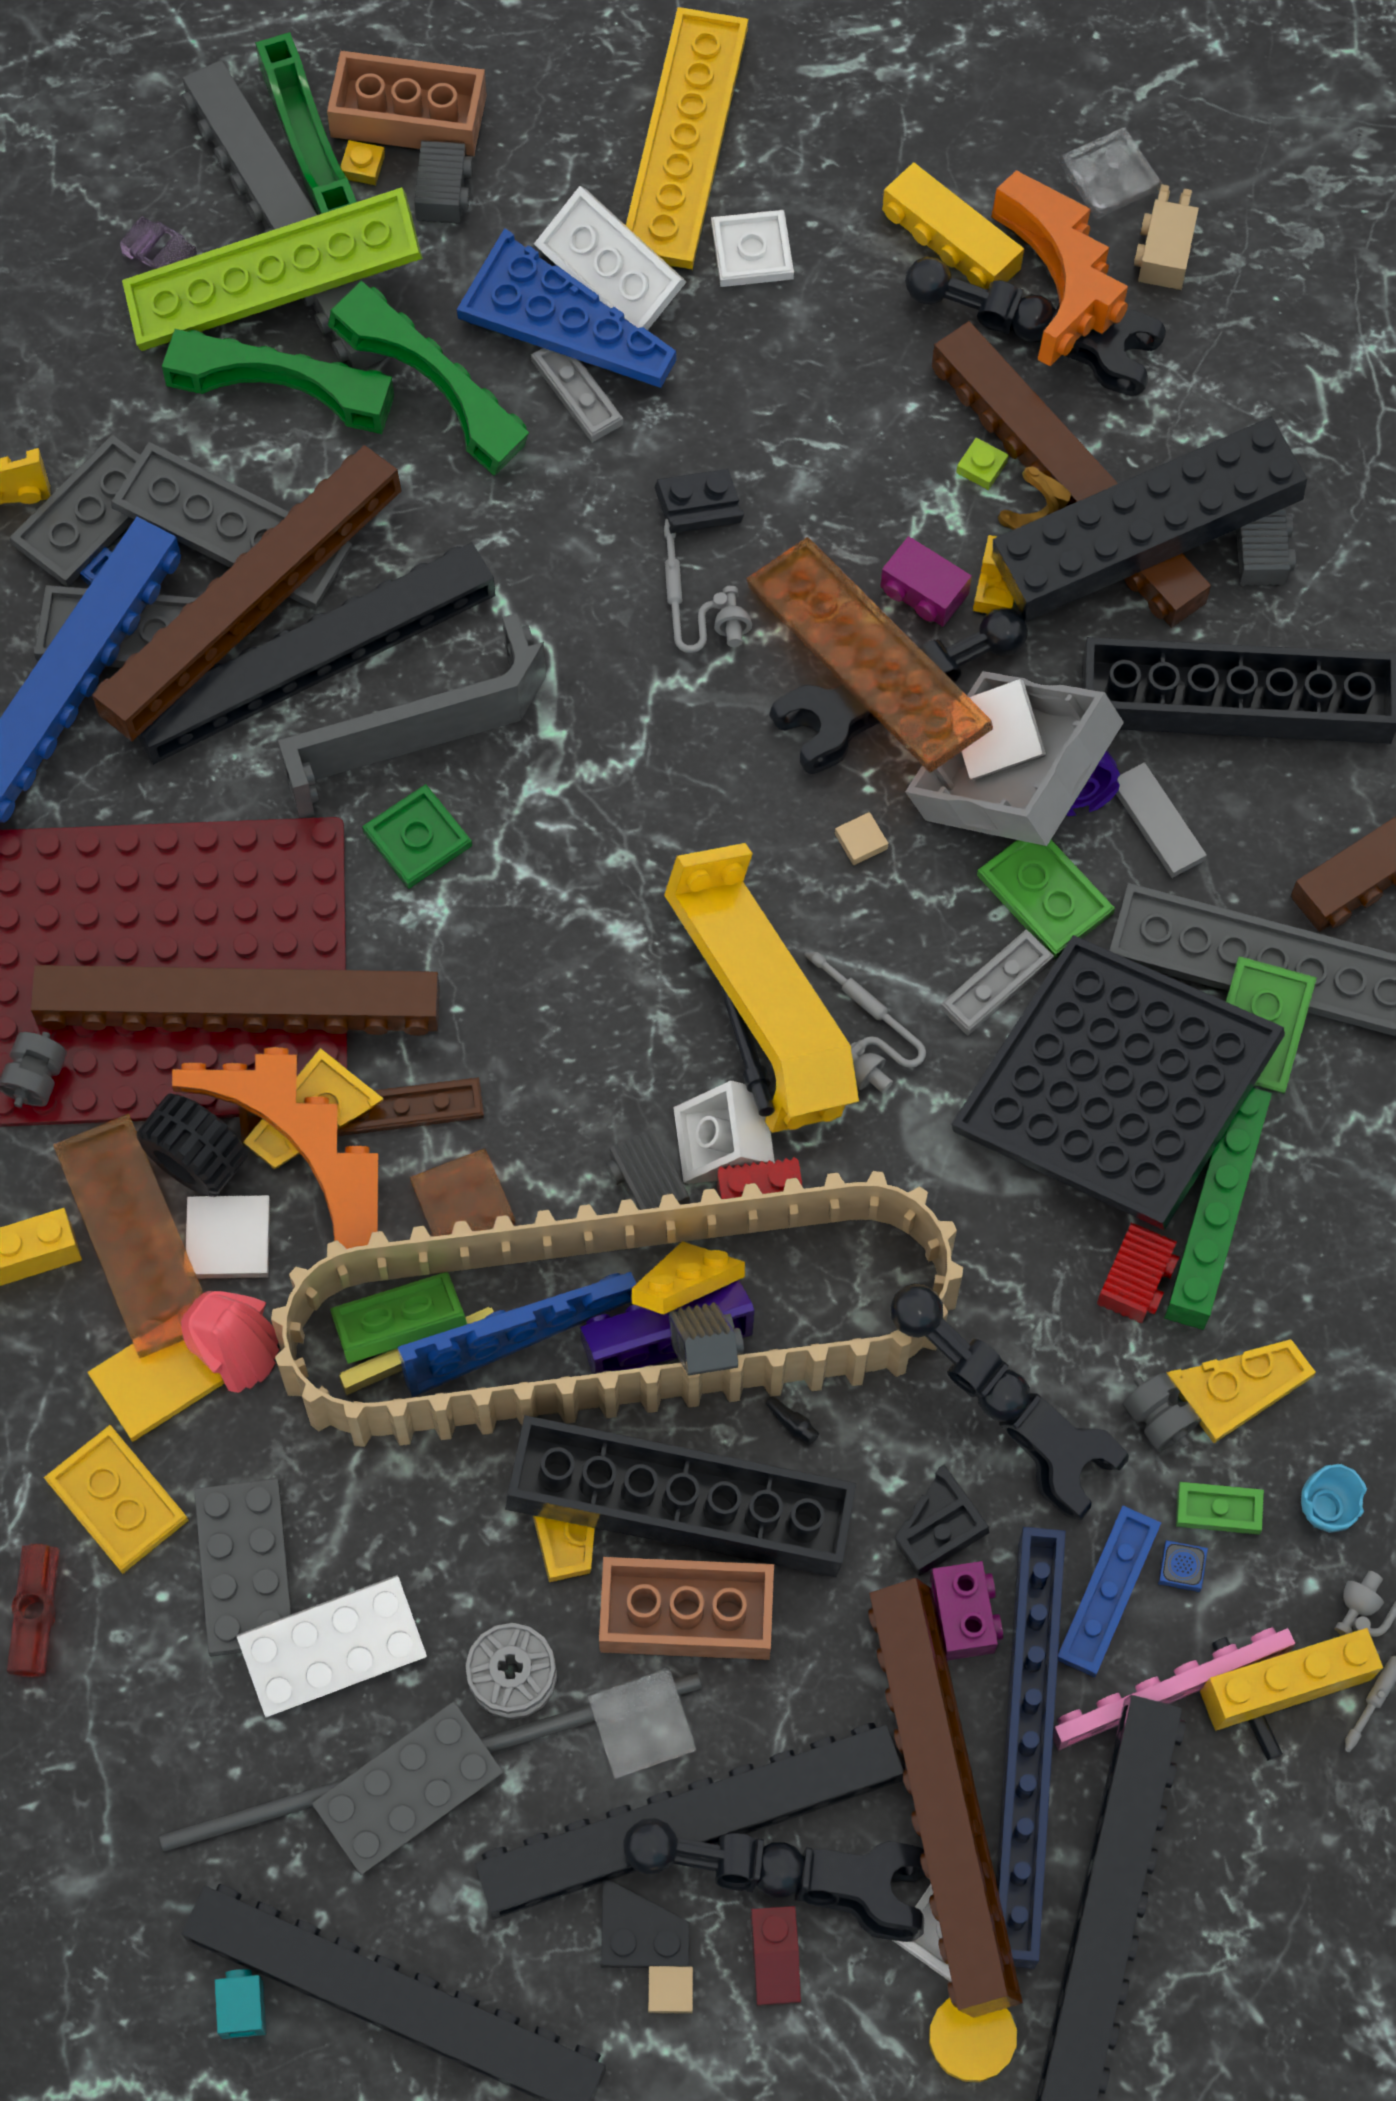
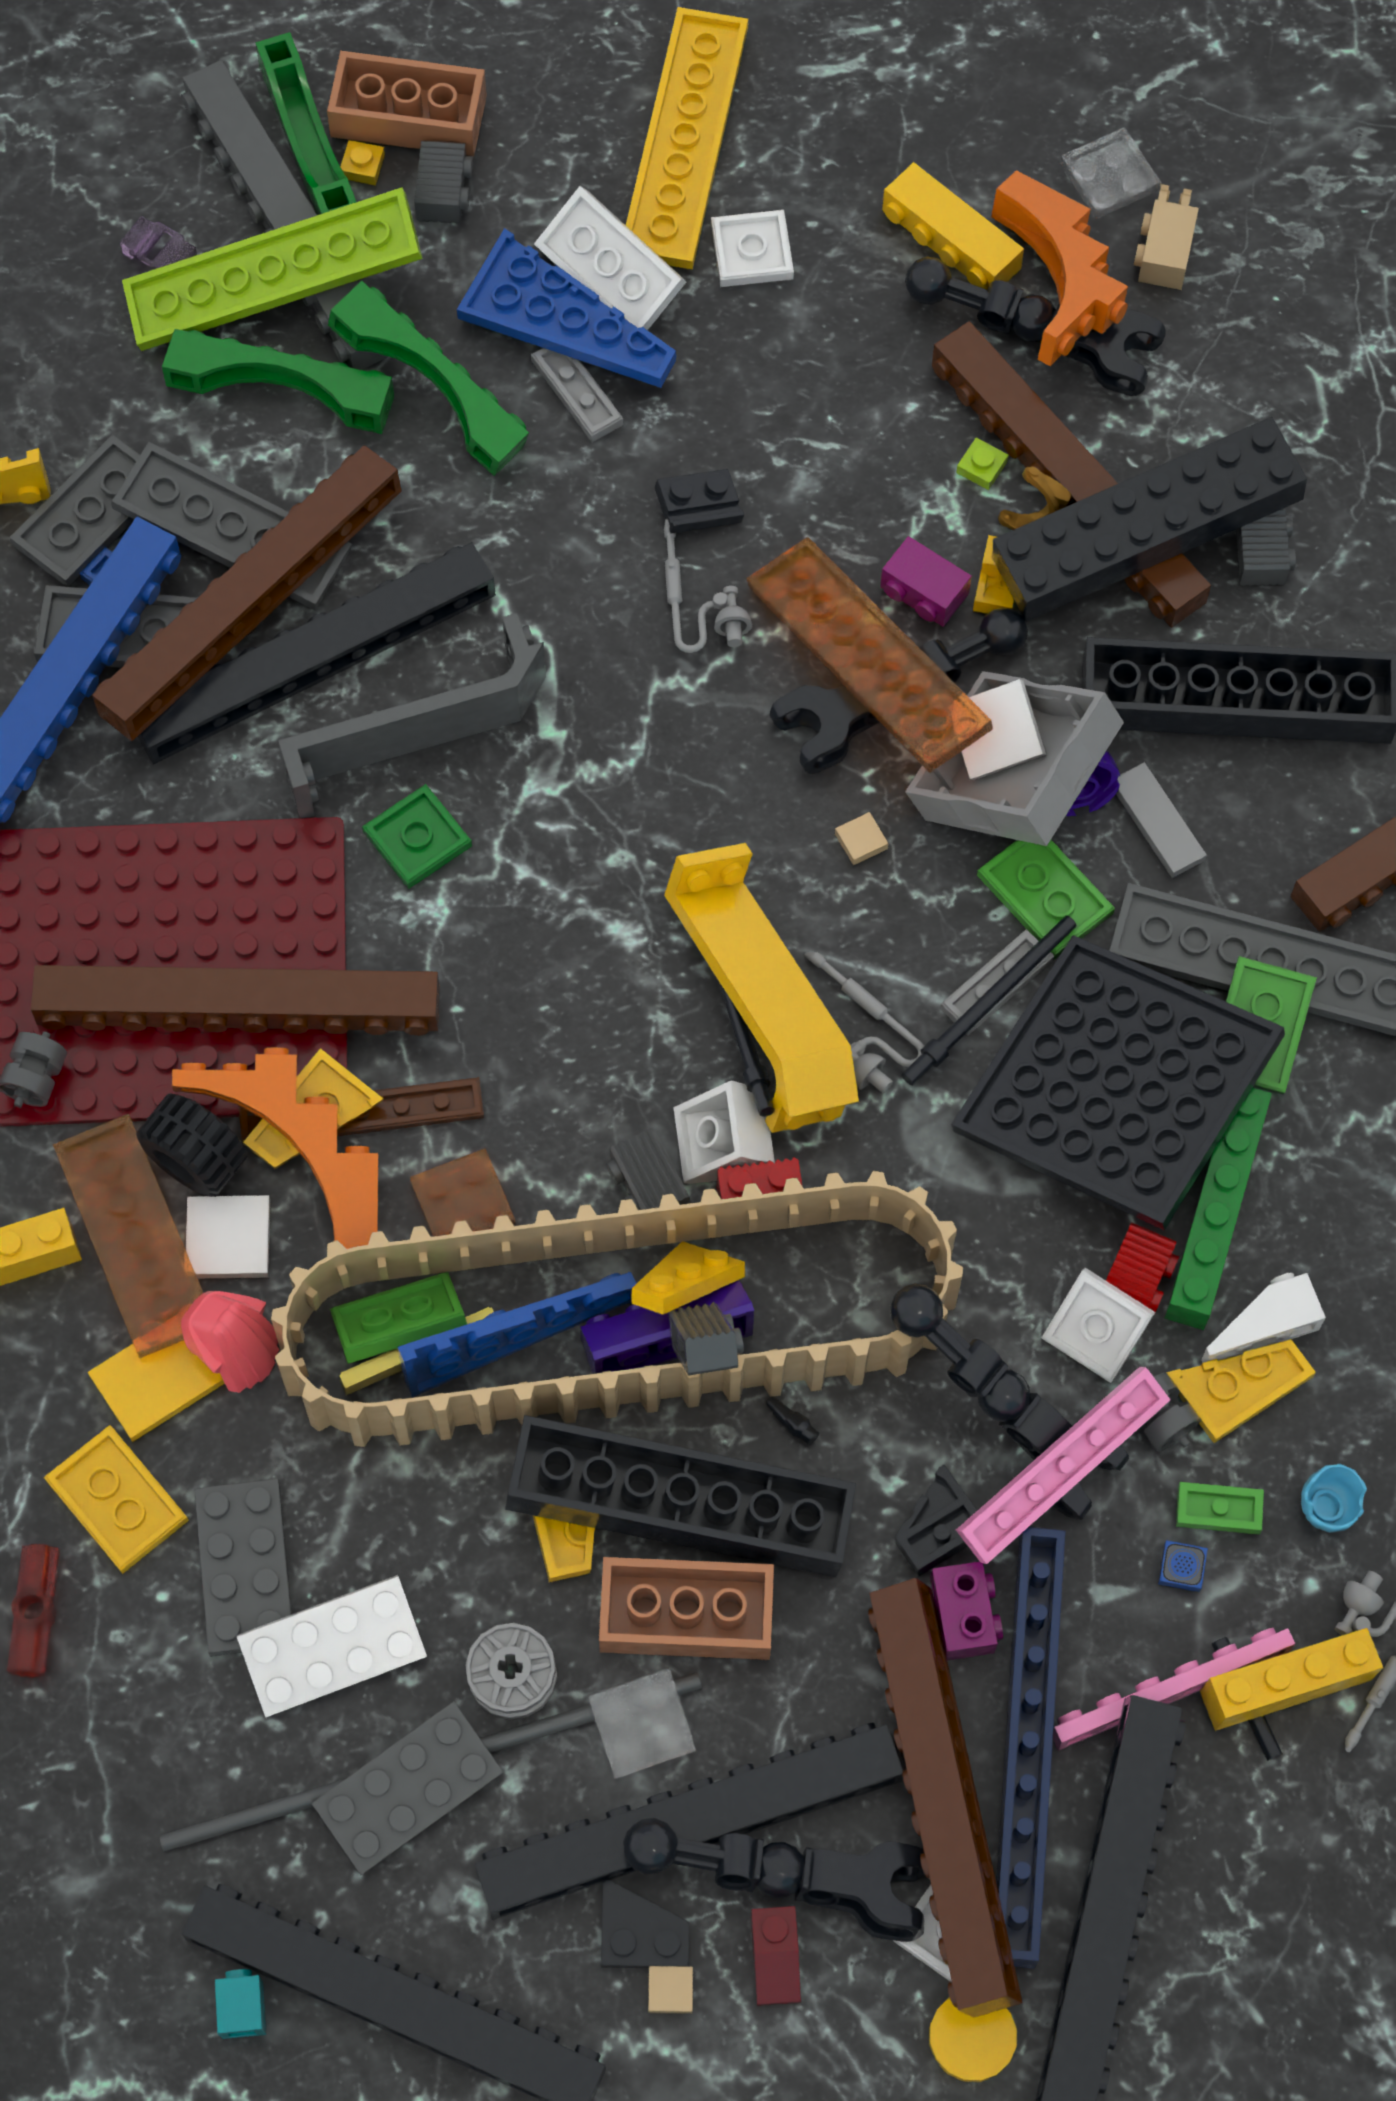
(937, 1050): none -> black bar
(1063, 1465): none -> bright pink plate
(1098, 1325): none -> white tile
(1108, 1591): blue plate -> none
(1278, 1314): none -> white slope

